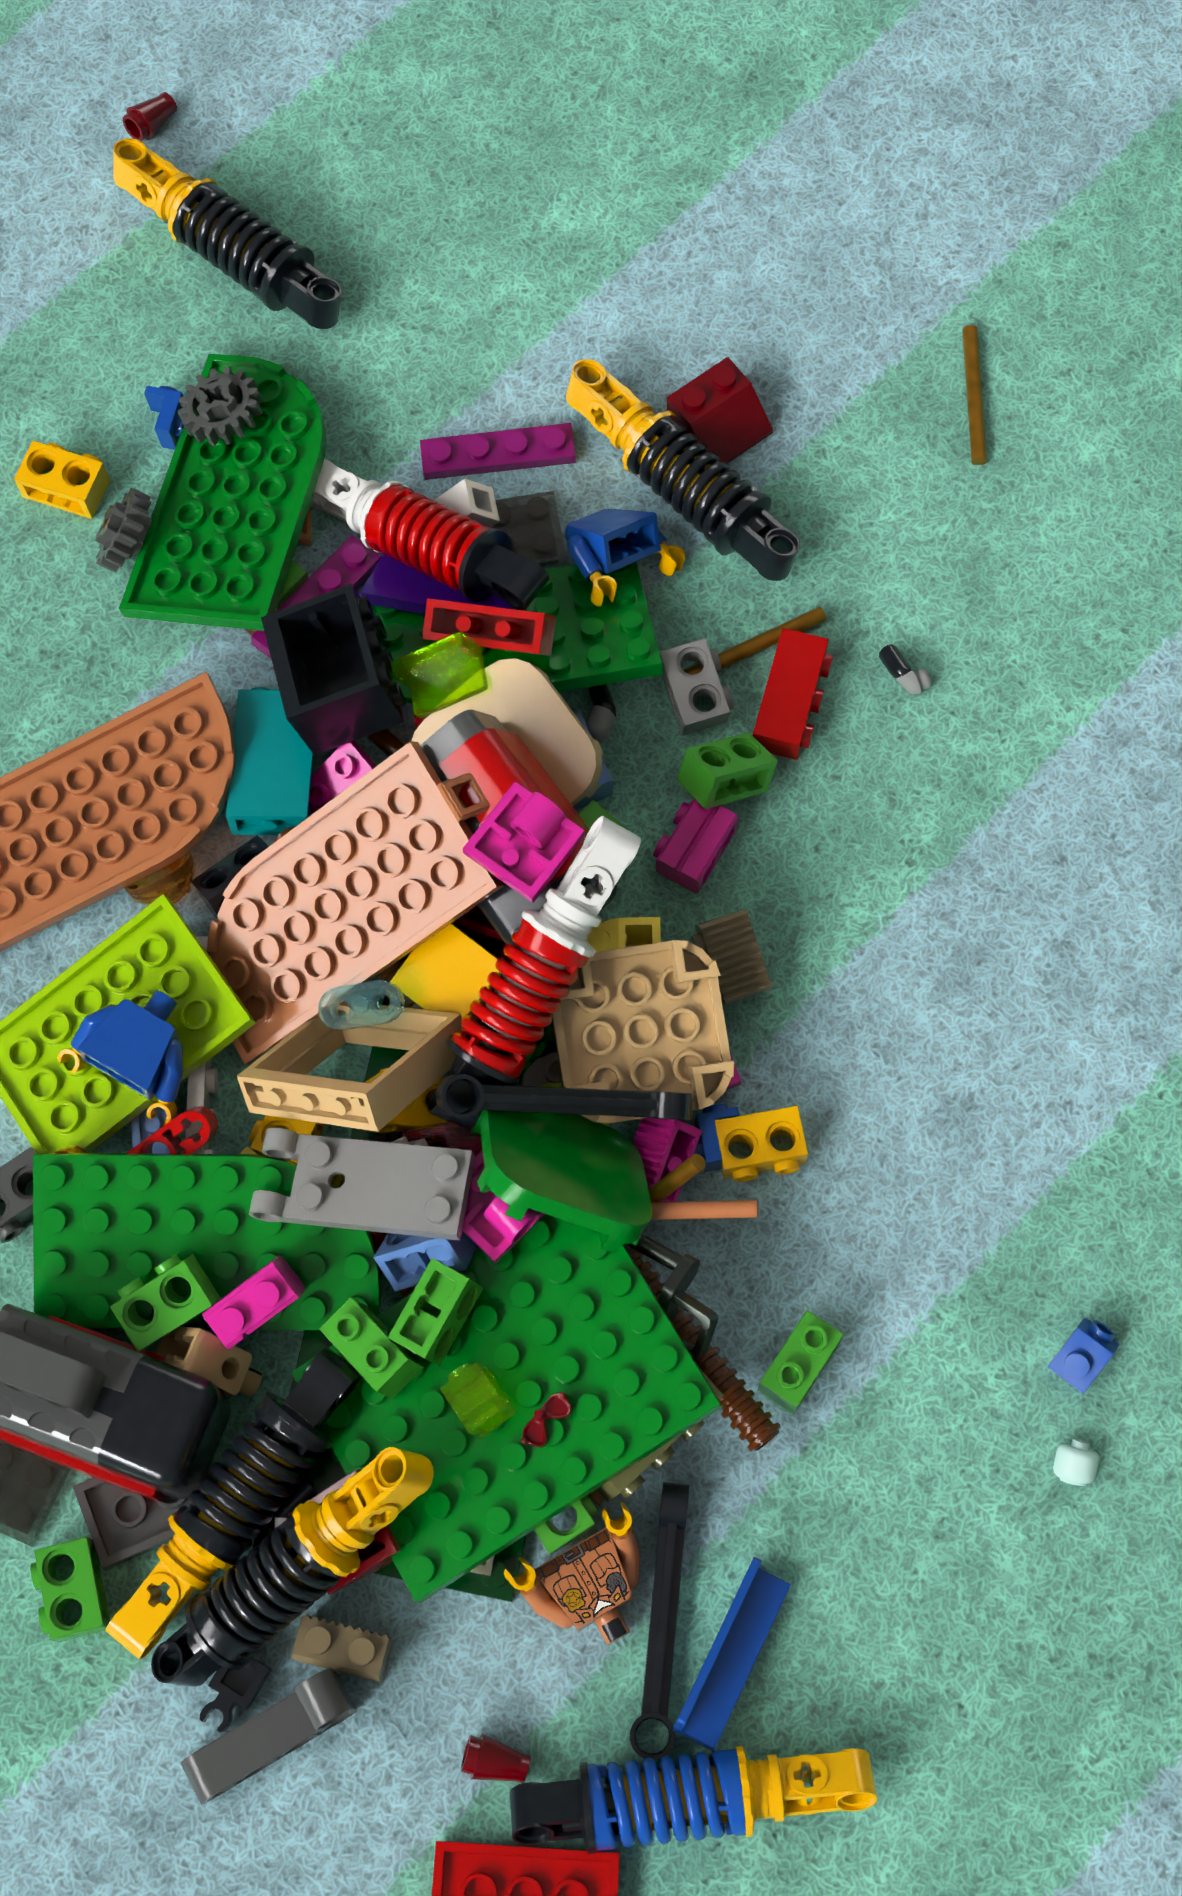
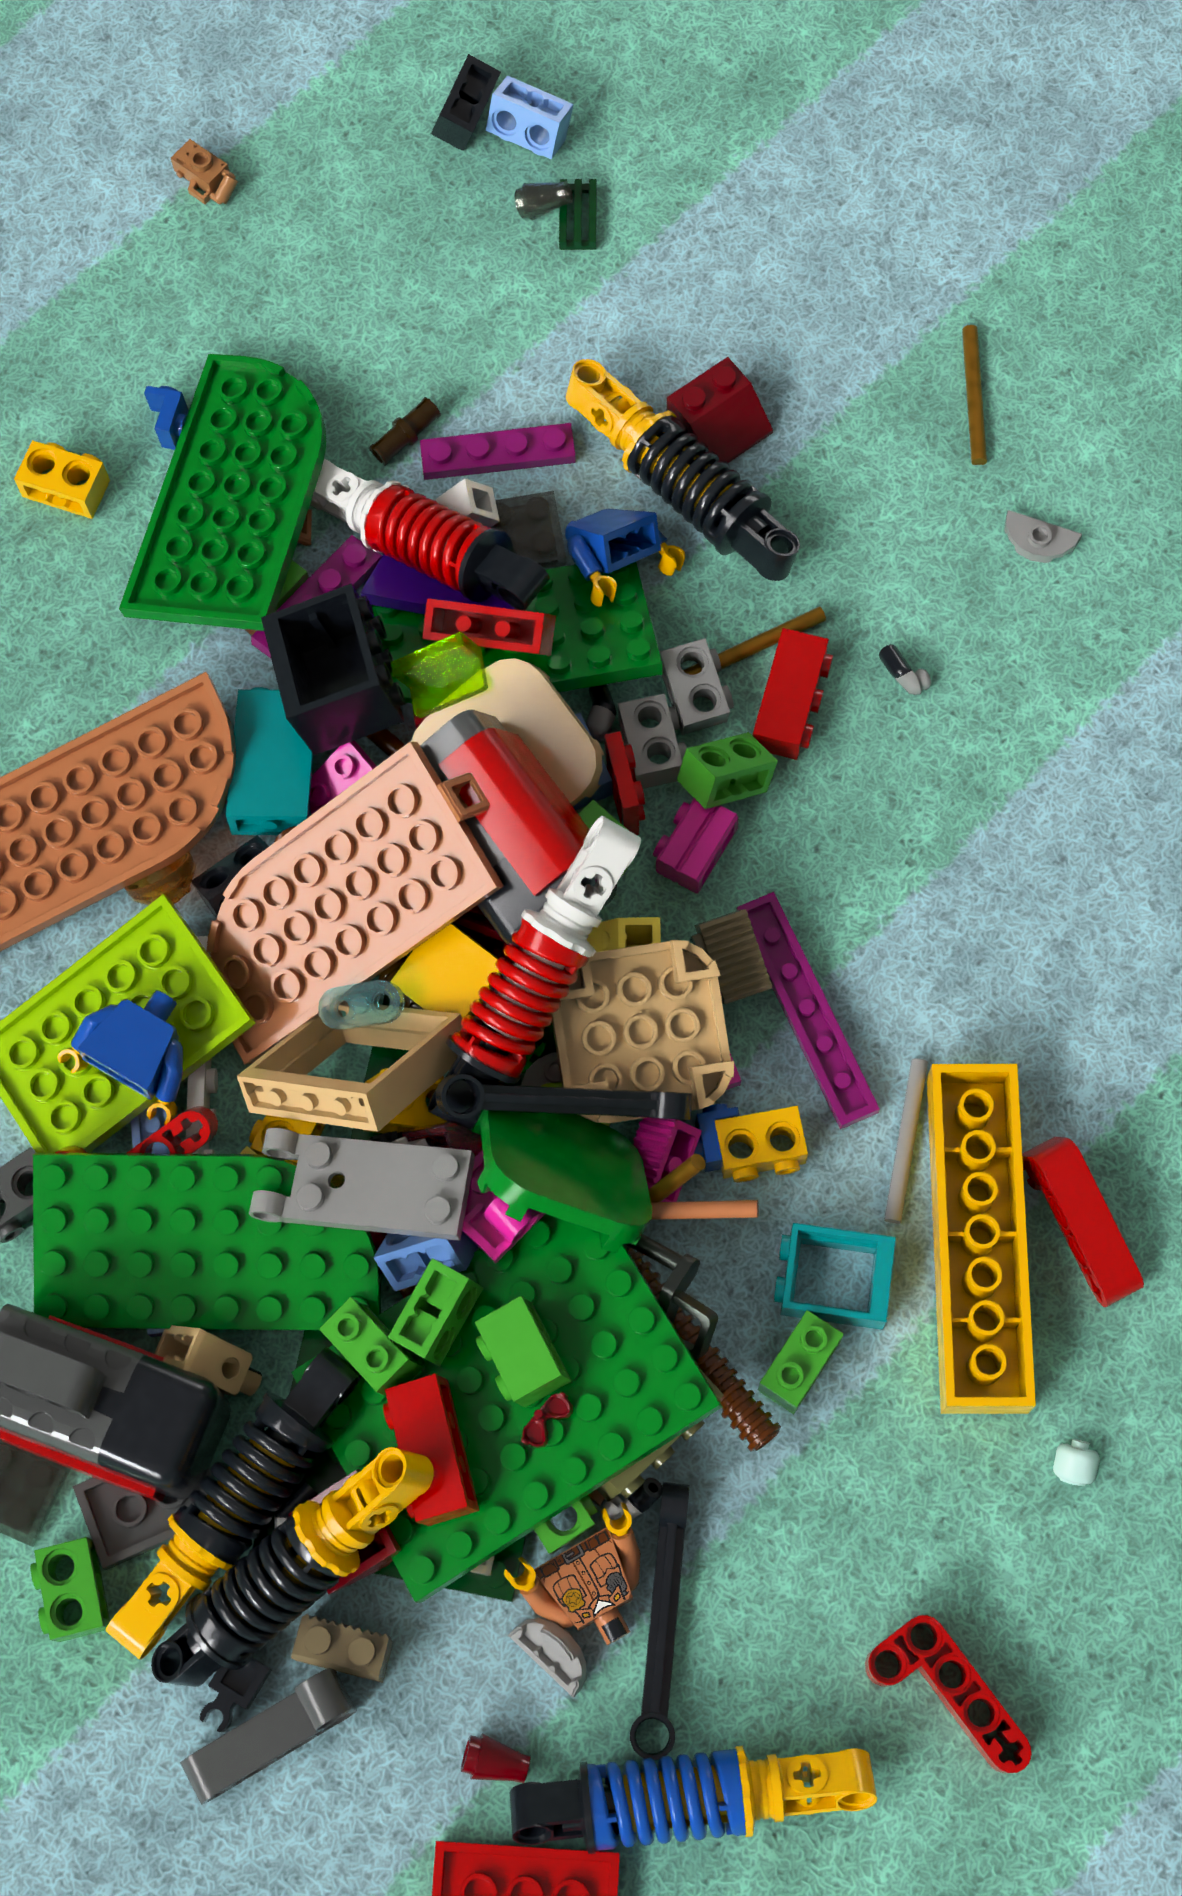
(123, 529): dark grey gear -> none
(147, 117): dark red cone -> none
(168, 1307): bright green brick -> none
(204, 172): none -> medium nougat piece
(220, 406): dark grey gear -> none
(229, 235): black piece -> none
(254, 1302): dark pink brick -> none
(405, 431): none -> dark brown pin
(428, 1425): none -> red brick
(465, 102): none -> black brick
(477, 1399): clear neon green brick -> none
(521, 1351): none -> bright green brick
(524, 841): dark pink plate -> none
(529, 117): none -> light blue brick
(541, 198): none -> clear smoke cone
(553, 1651): none -> light grey plate
(578, 244): none -> dark green tile
(626, 790): none -> red plate
(637, 1502): none -> black arm
(652, 741): none -> light grey brick
(731, 1657): blue panel -> none
(810, 1014): none -> magenta plate
(879, 1245): none -> teal window
(906, 1141): none -> light grey bar
(955, 1699): none -> red beam
(980, 1240): none -> yellow brick
(1039, 539): none -> light grey plate
(1084, 1218): none -> red beam
(1084, 1354): bracket -> none

